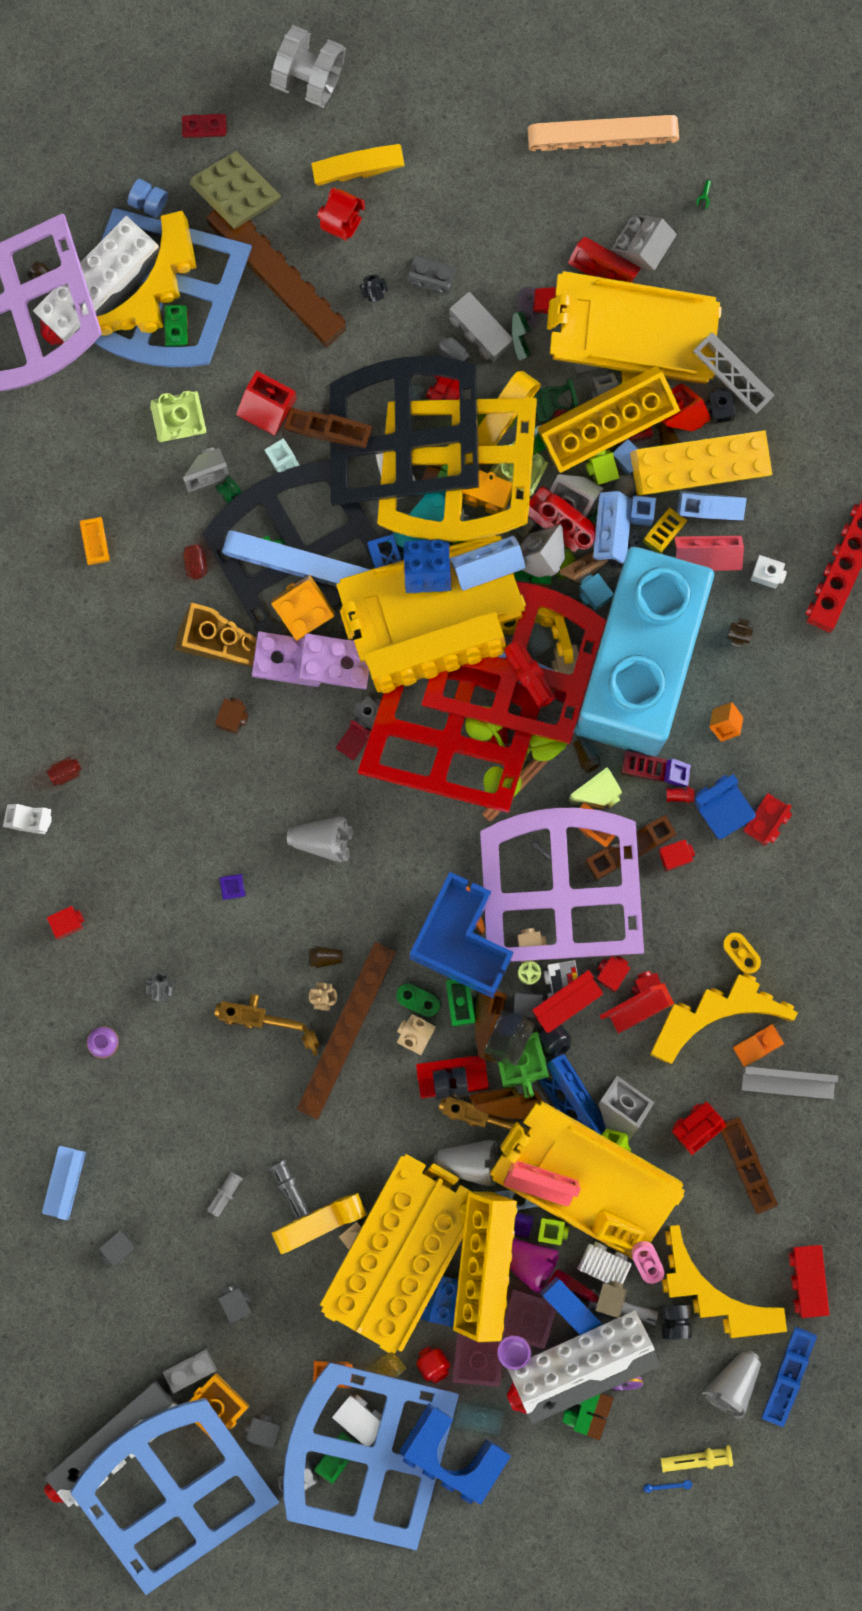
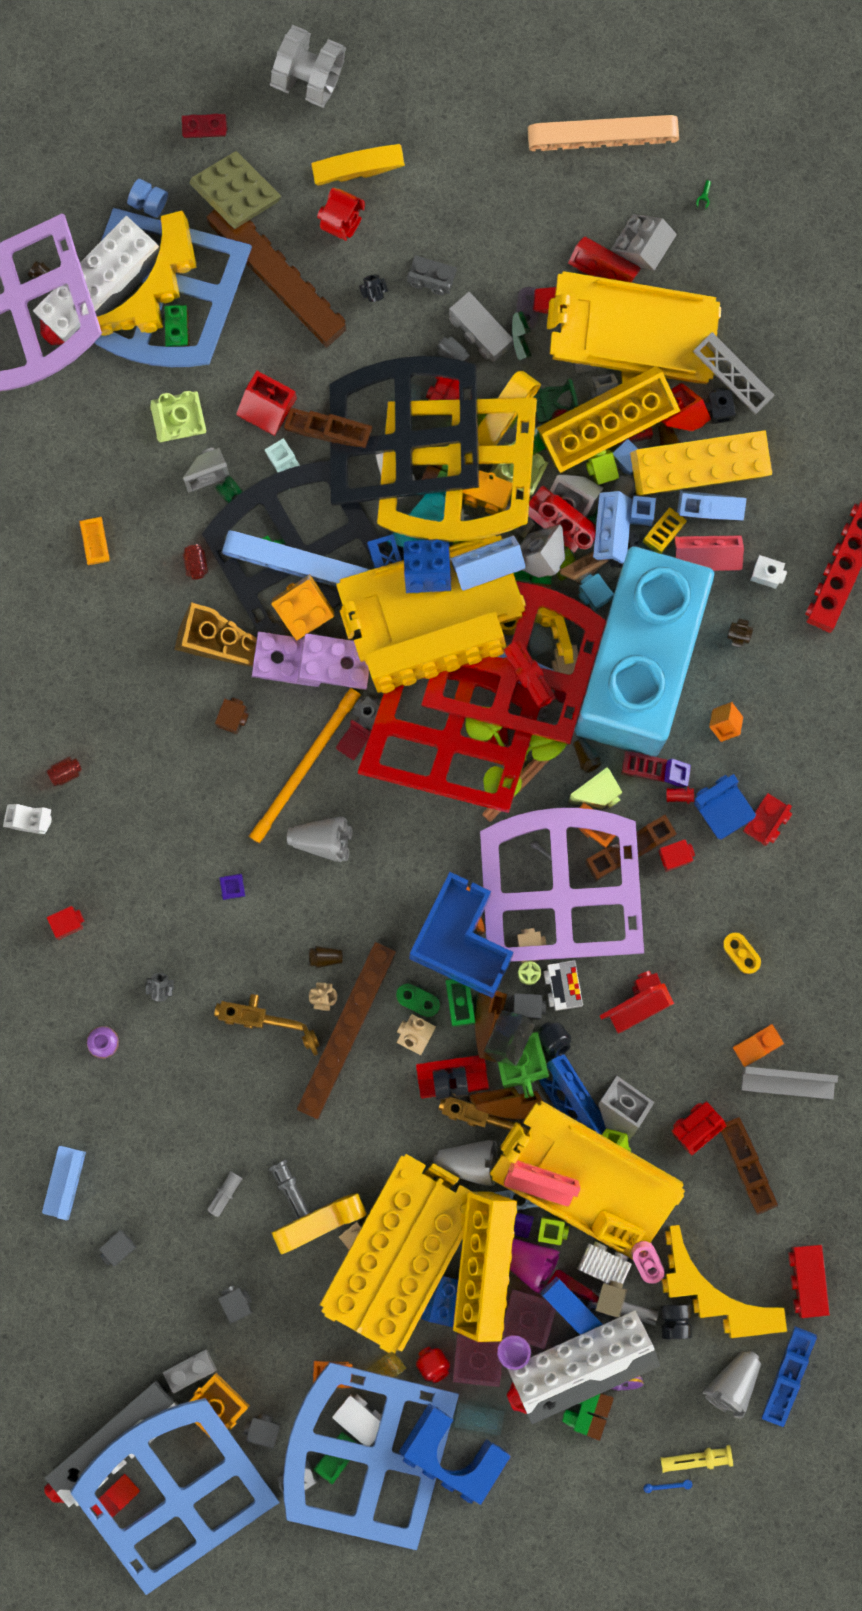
(117, 1496): none -> red slope
(265, 823): none -> light orange piece
(567, 1002): red panel -> none
(612, 972): red brick -> none
(742, 999): yellow arch -> none

